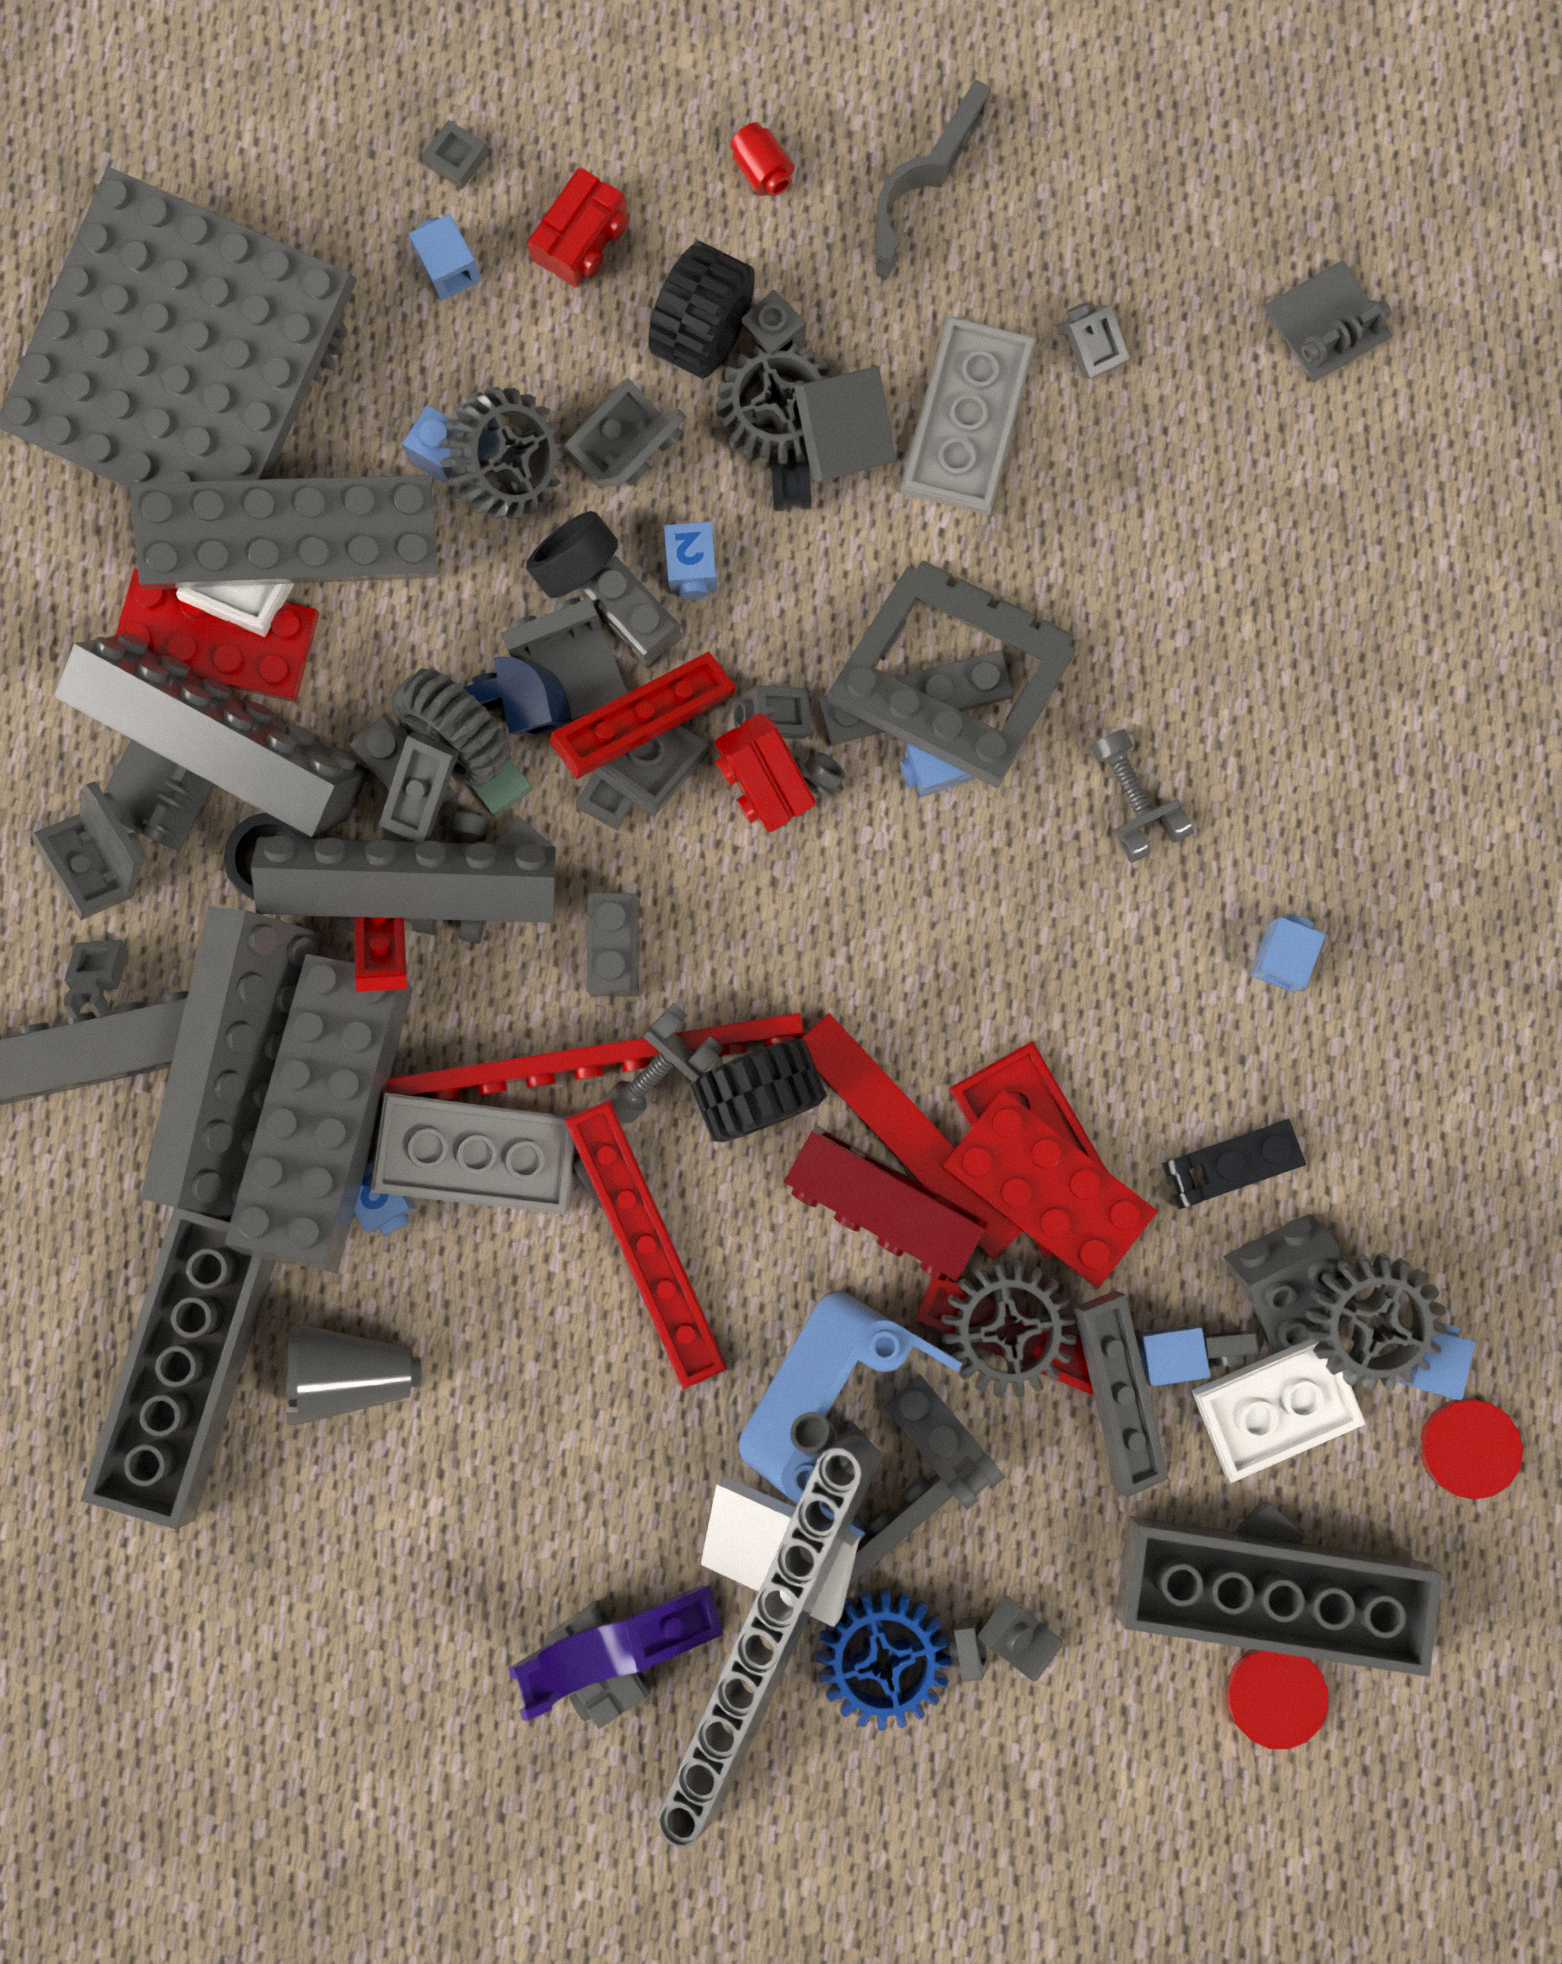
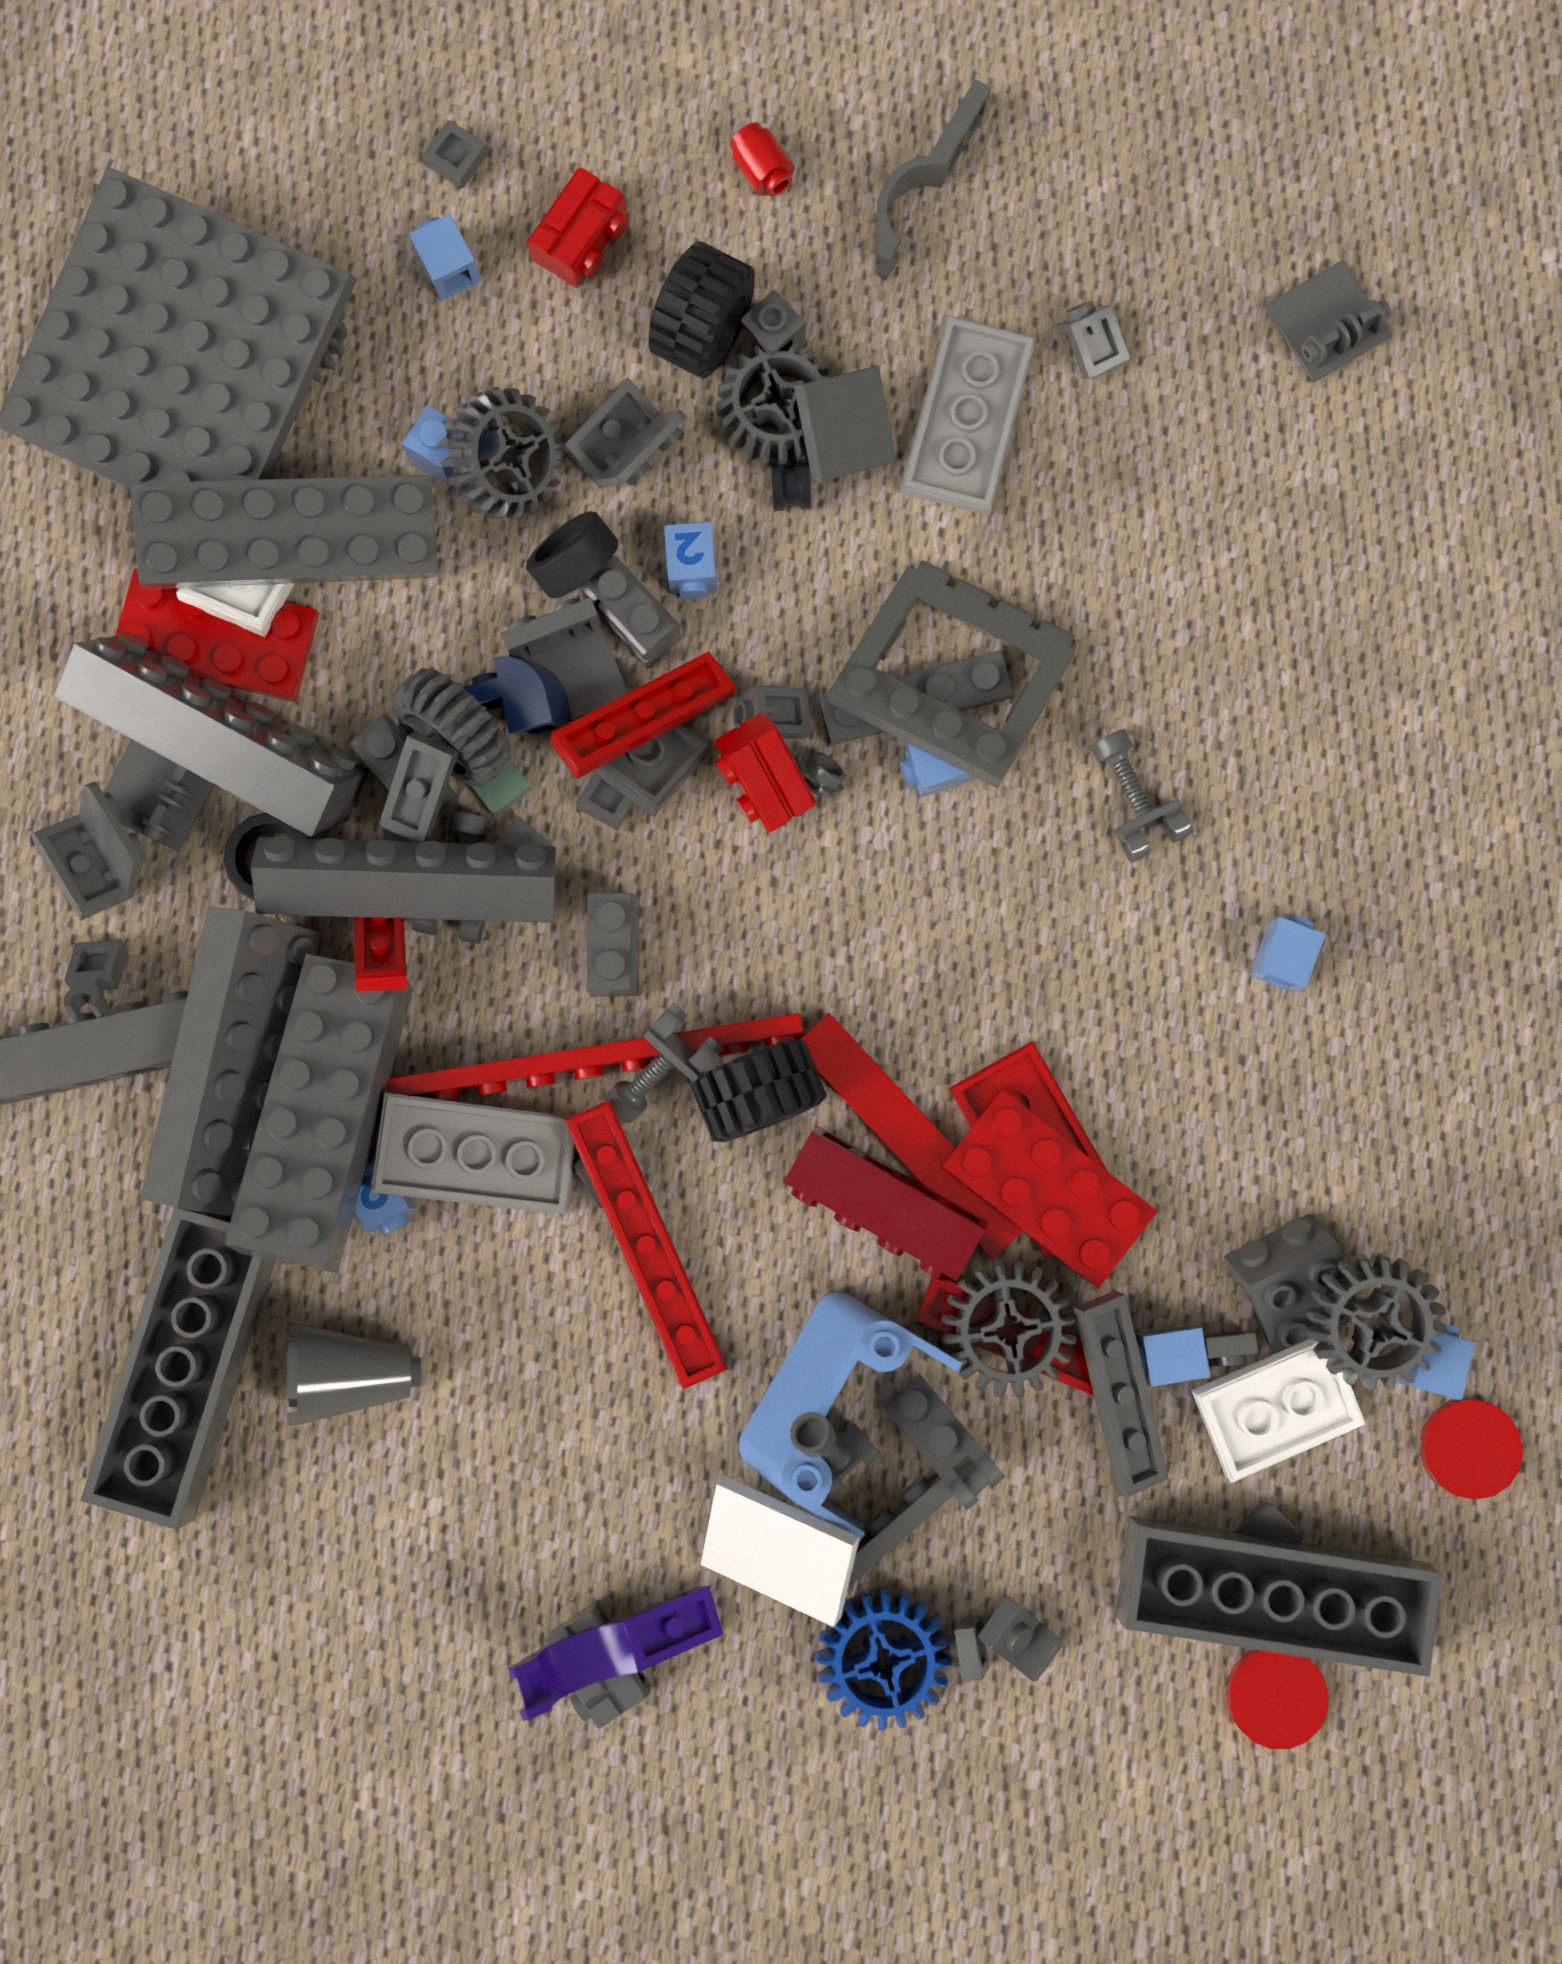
(782, 1626): dark grey beam -> none
(1235, 1163): black plate -> none

